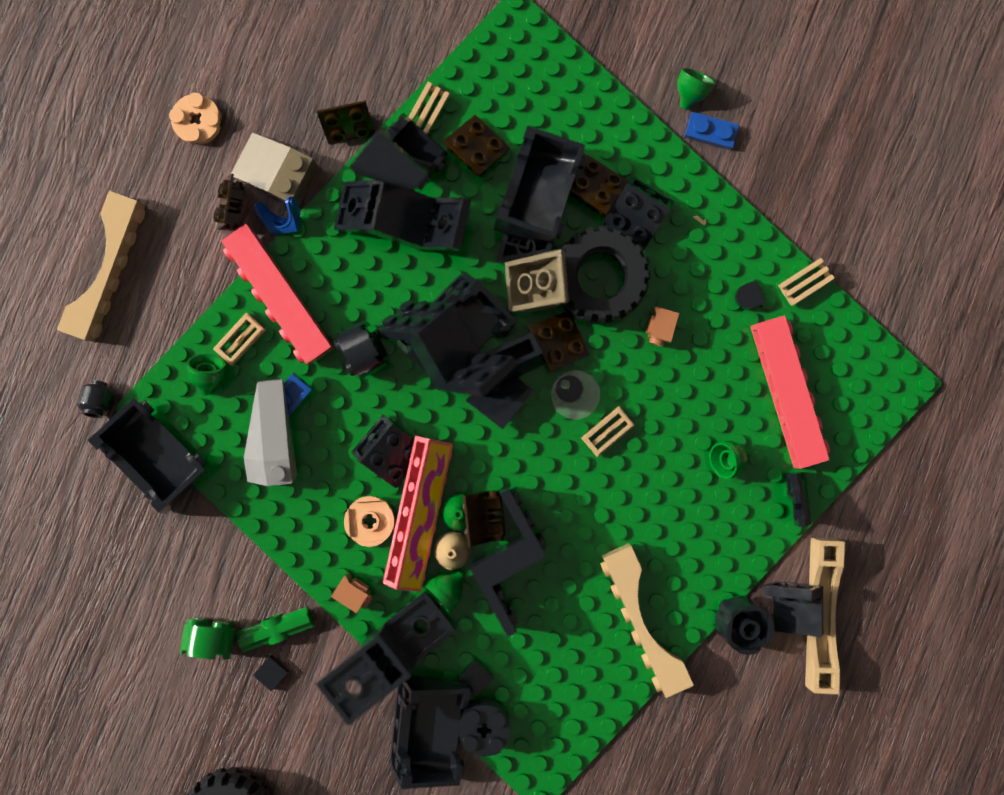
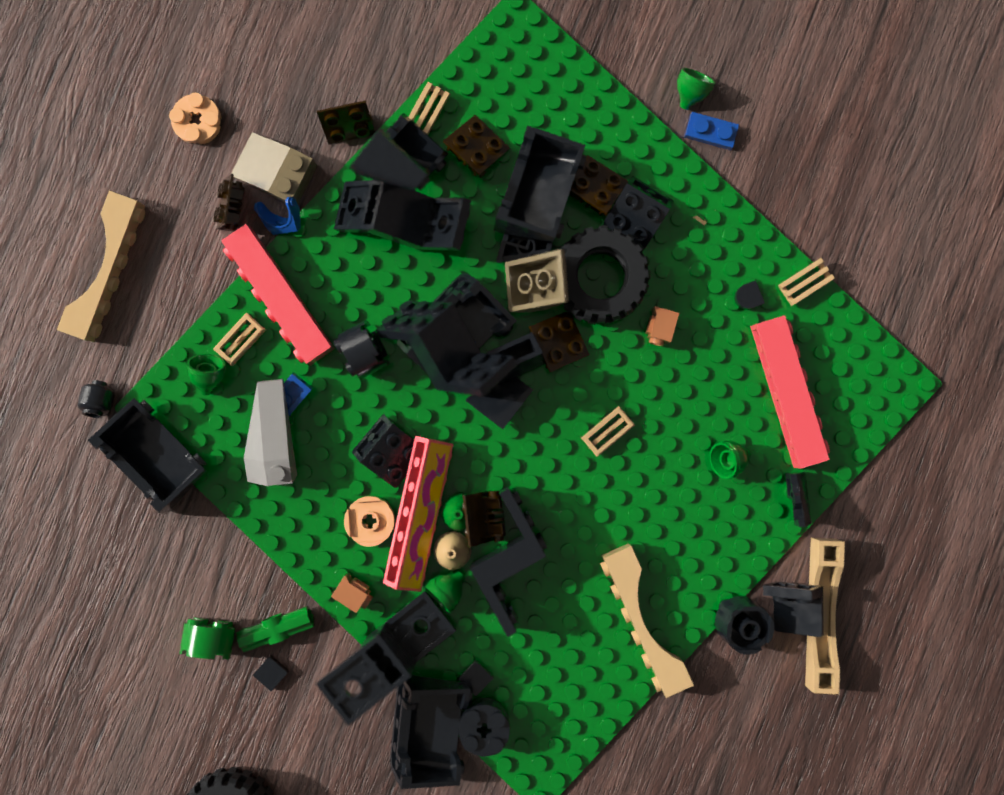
(575, 394): clear tile -> none

